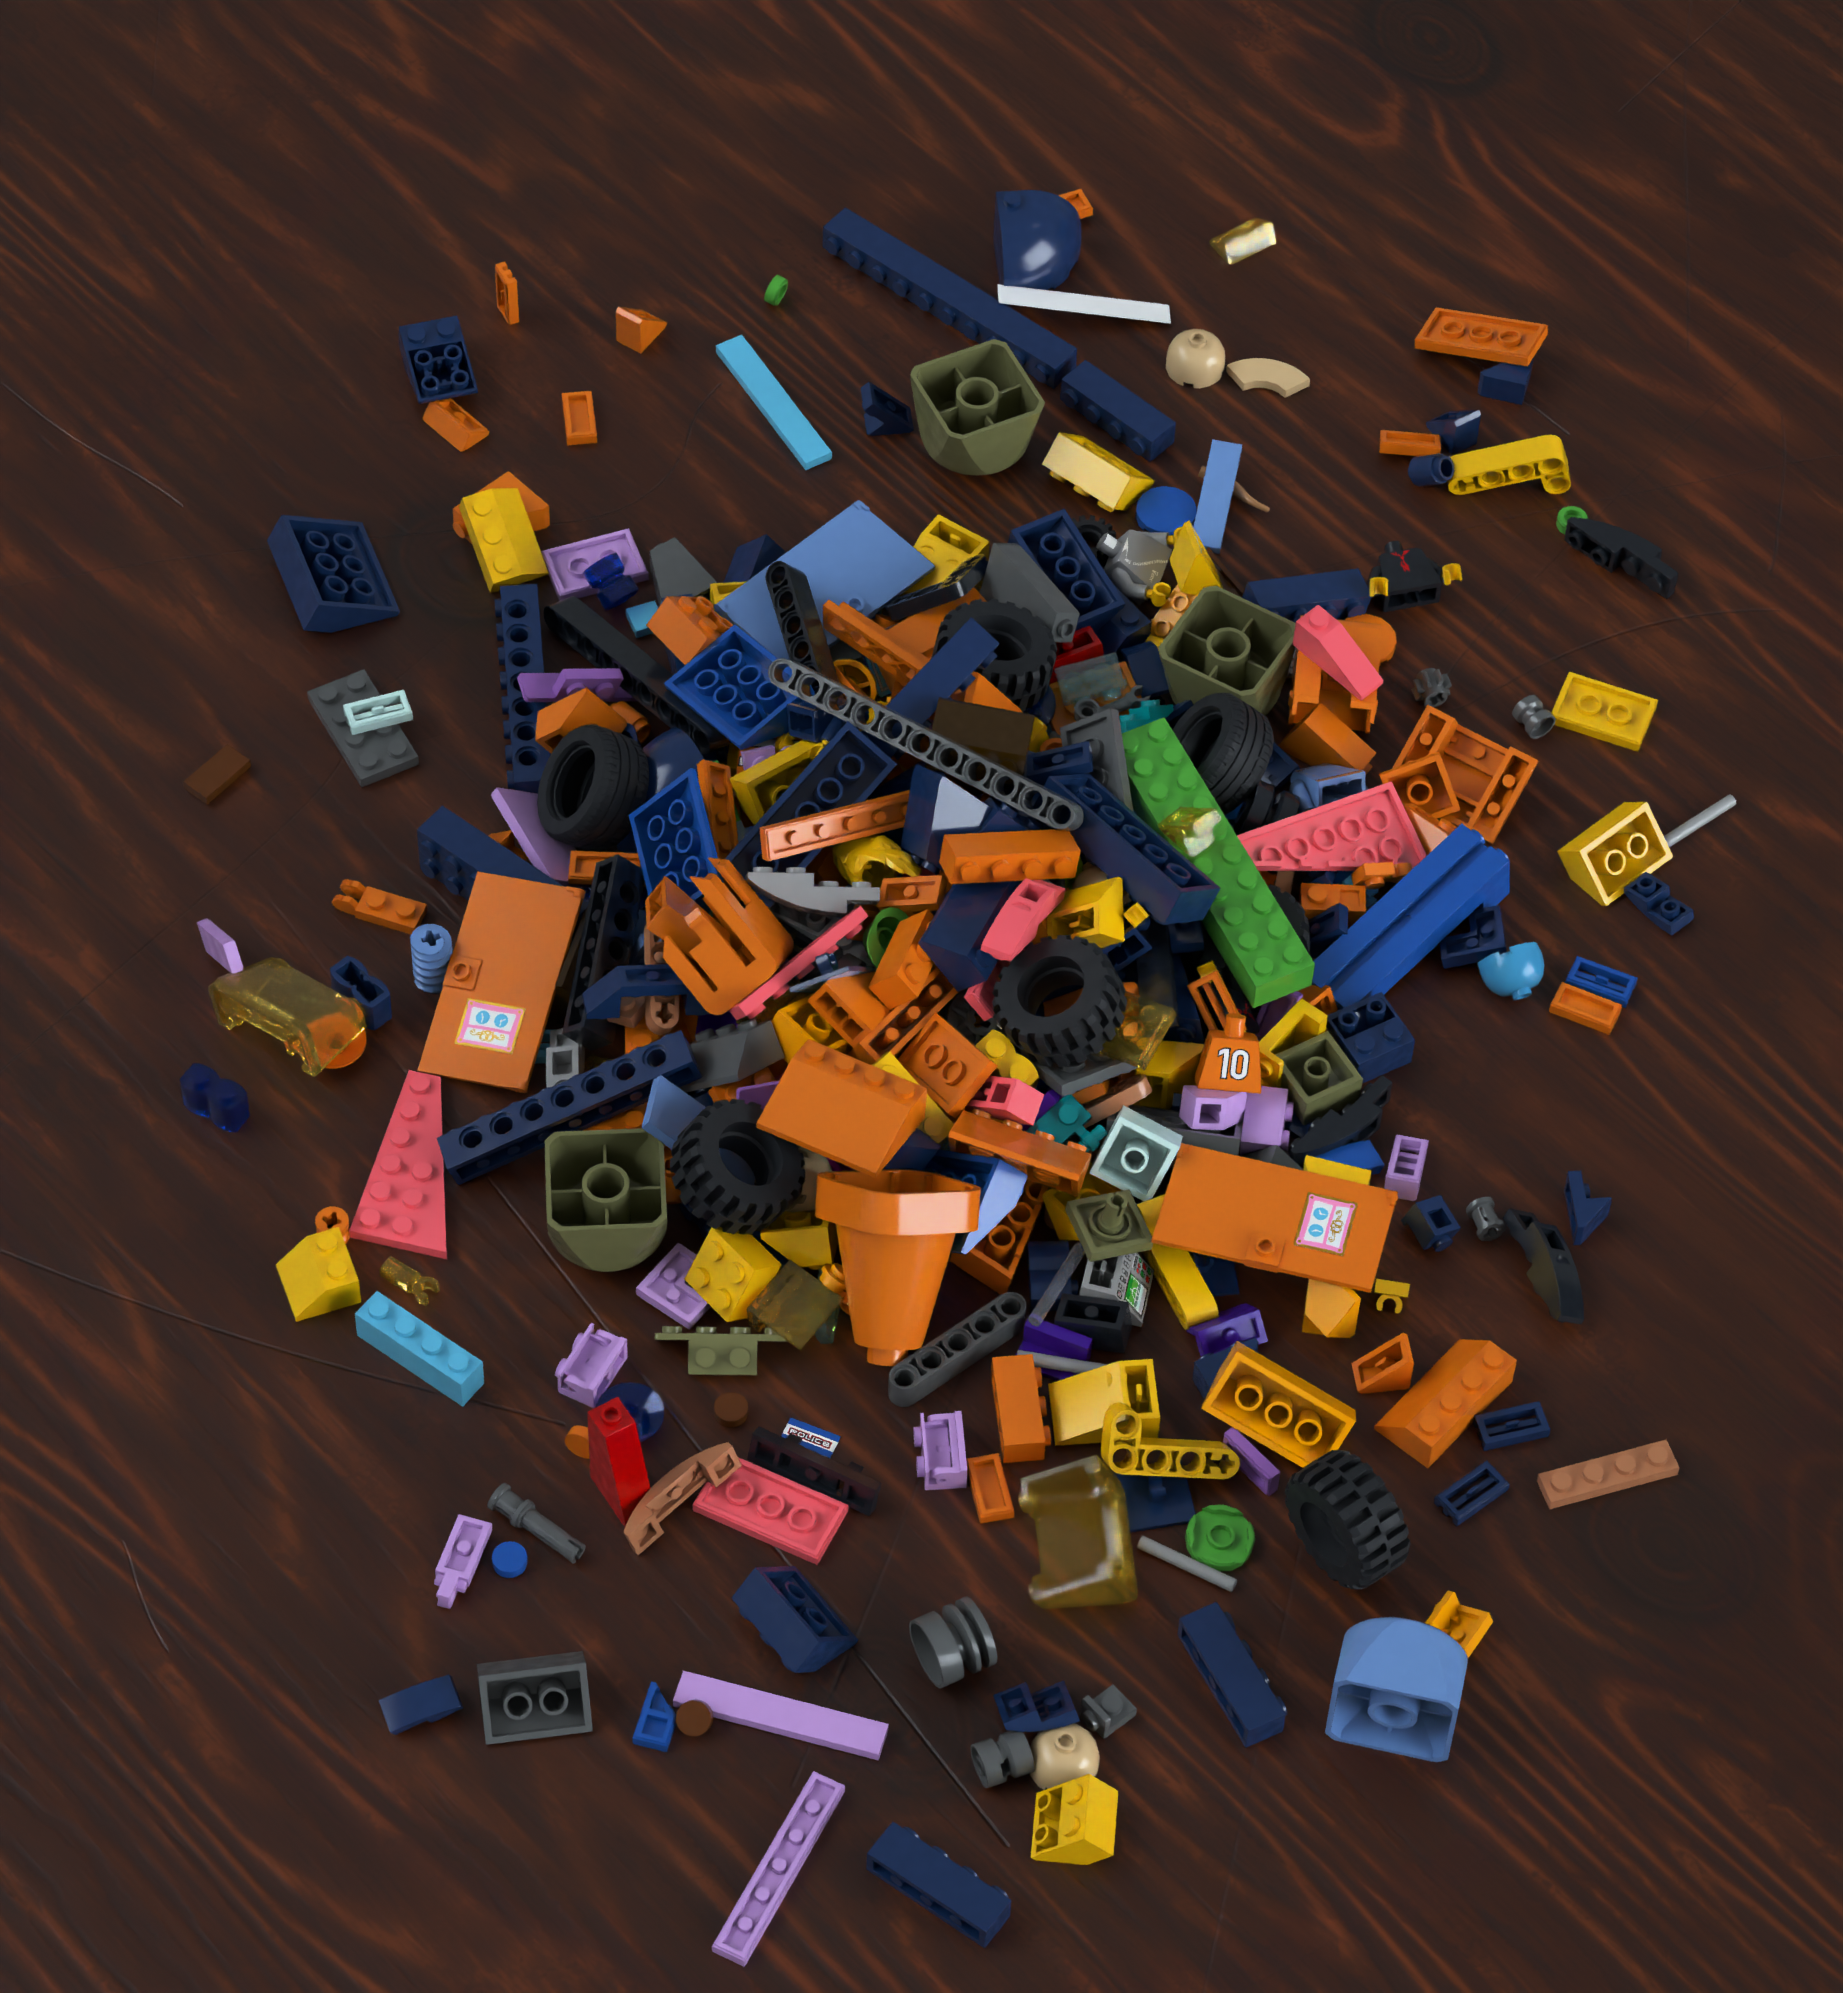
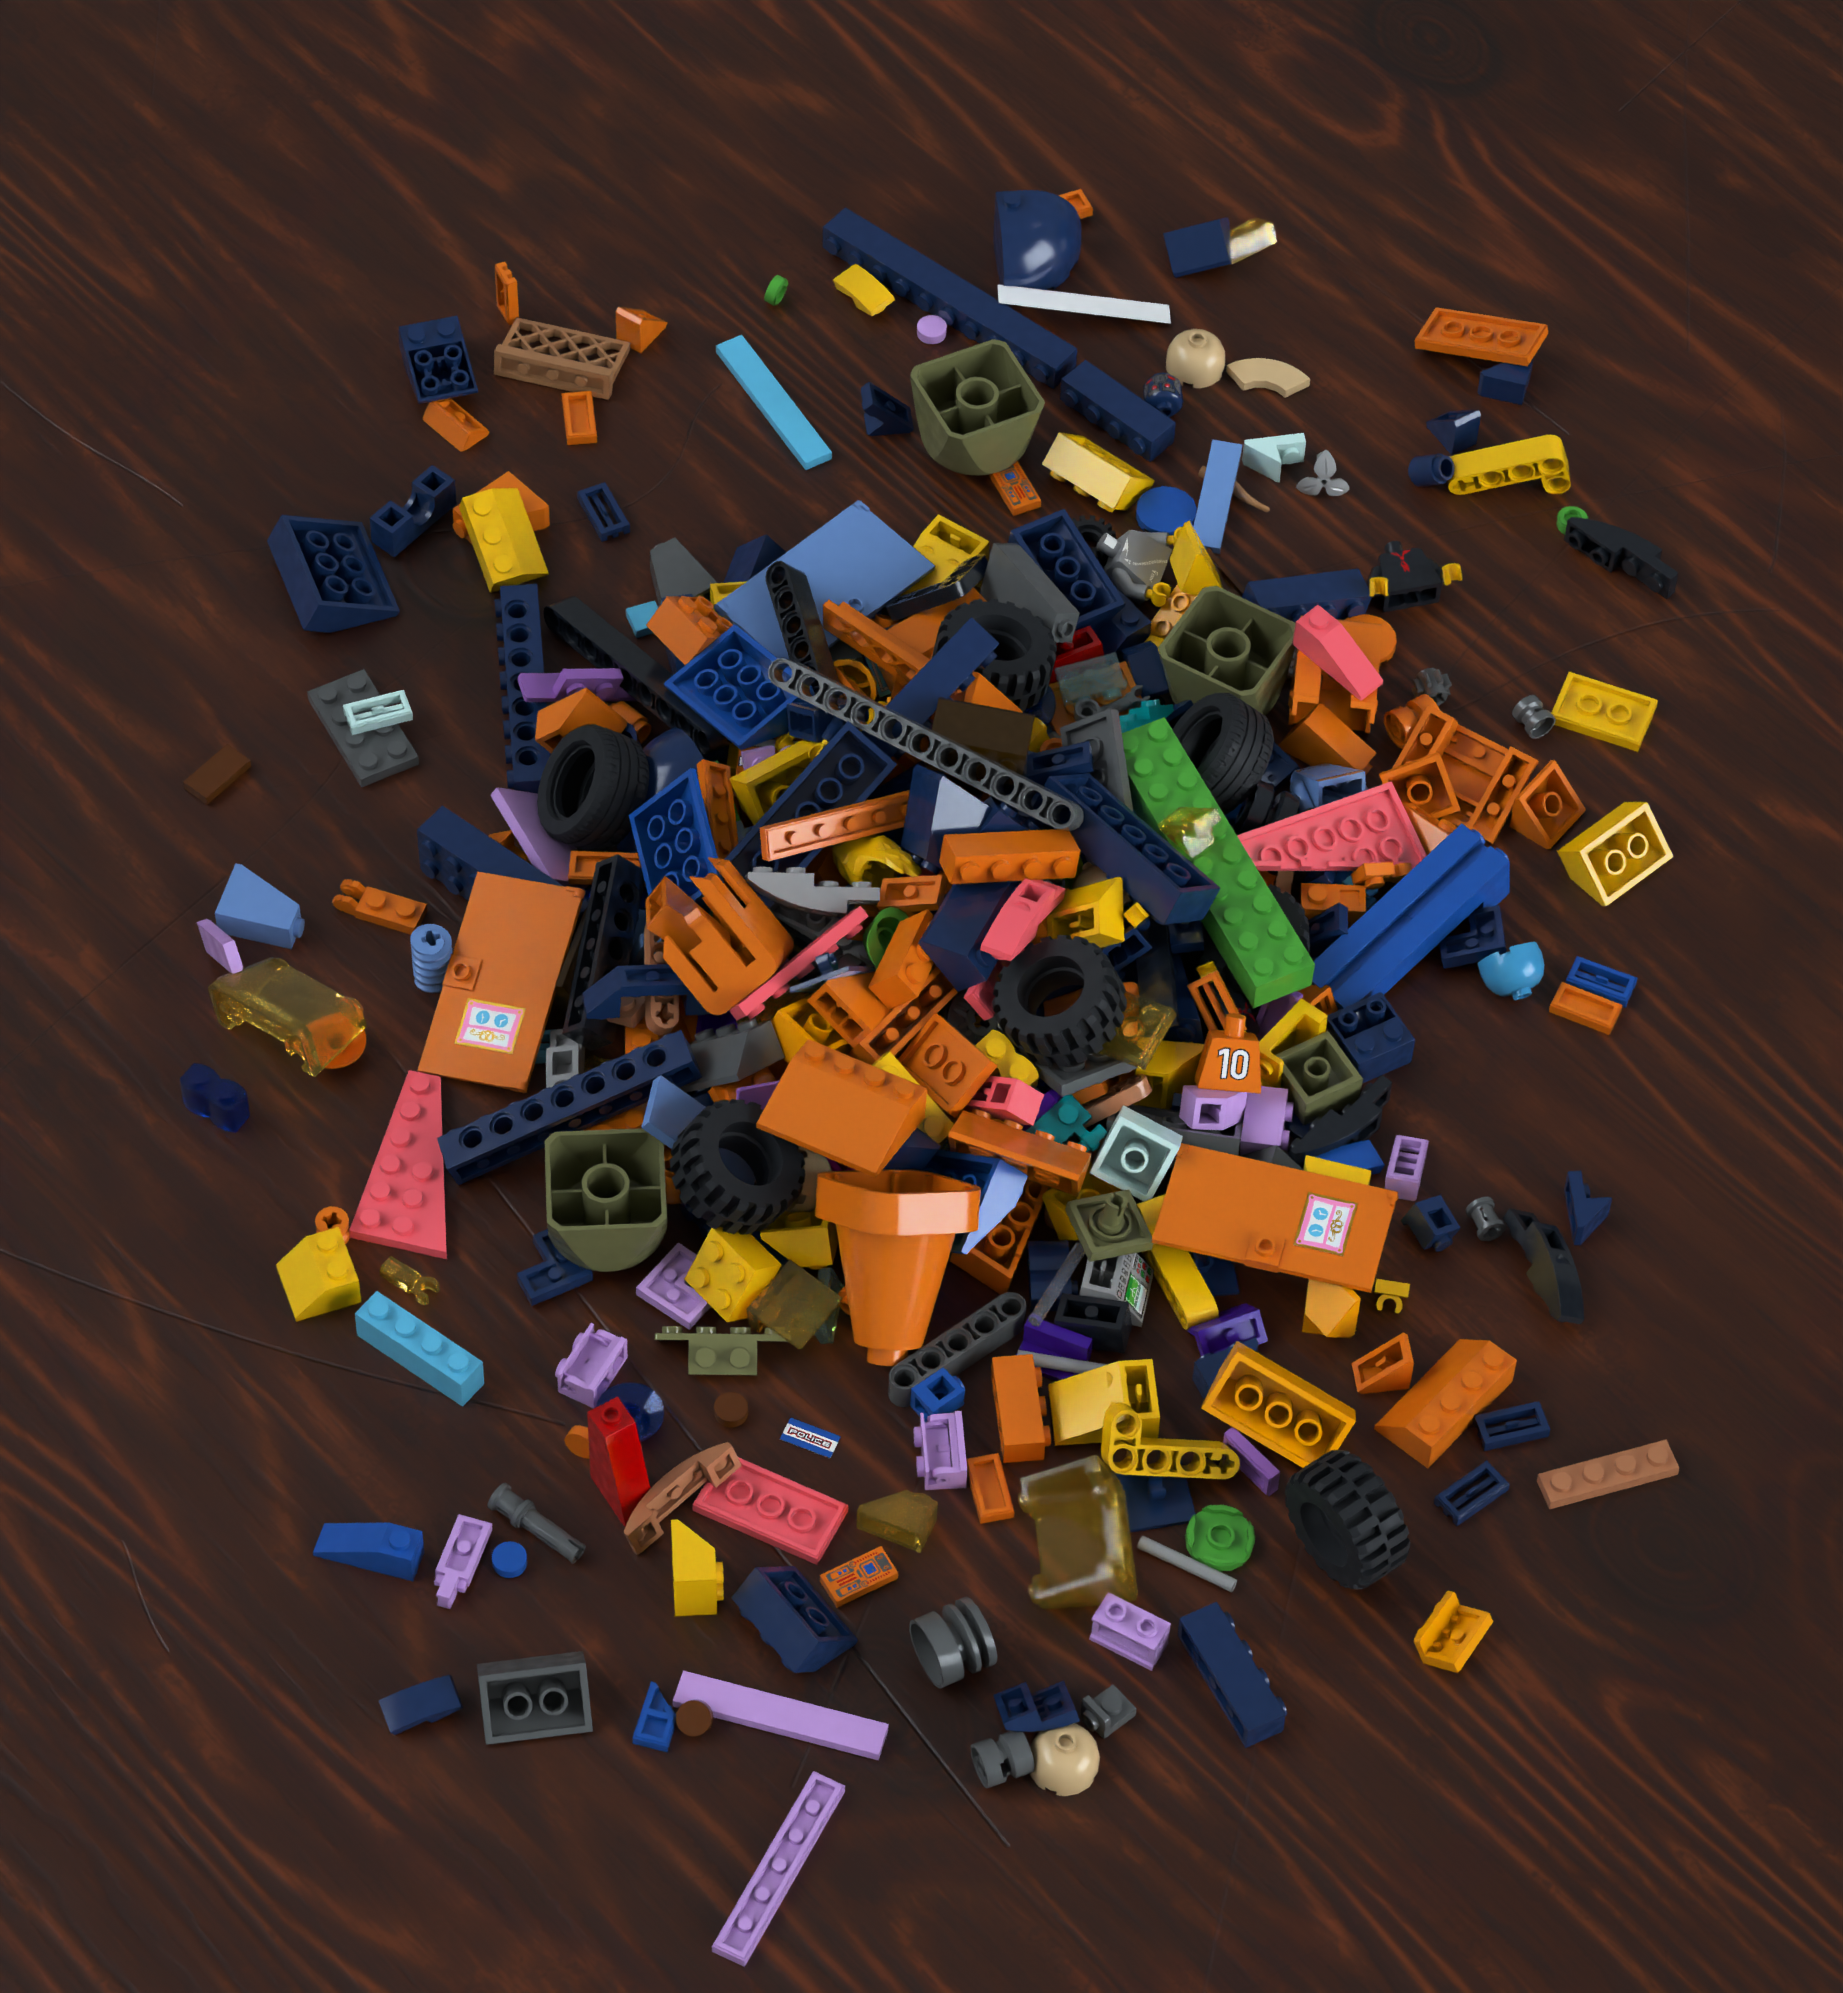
(258, 911): none -> medium blue slope
(352, 980): dark blue brick -> none
(373, 1547): none -> blue slope
(430, 499): none -> dark blue arch
(551, 1276): none -> dark blue plate
(560, 370): none -> medium nougat fence
(571, 560): lavender tile -> none
(611, 529): none -> dark blue tile
(612, 584): clear blue wheel -> none
(696, 1573): none -> yellow slope
(813, 1470): black hinge -> none
(833, 1277): light orange plate -> none
(858, 1576): none -> orange tile
(864, 289): none -> yellow slope
(900, 1518): none -> clear yellow slope
(931, 329): none -> lavender tile
(938, 1394): none -> blue brick
(939, 1884): dark blue brick -> none
(1016, 489): none -> orange tile
(1075, 1822): yellow slope -> none
(1130, 1631): none -> lavender hinge
(1164, 393): none -> dark blue head
(1199, 247): none -> dark blue slope
(1269, 453): none -> light aqua slope
(1324, 468): none -> light grey plant
(1397, 1688): medium blue piece -> none
(1402, 720): none -> orange wheel
(1409, 443): orange tile -> none
(1546, 807): none -> orange slope
(1654, 901): dark blue slope -> none
(1700, 820): light grey bar -> none

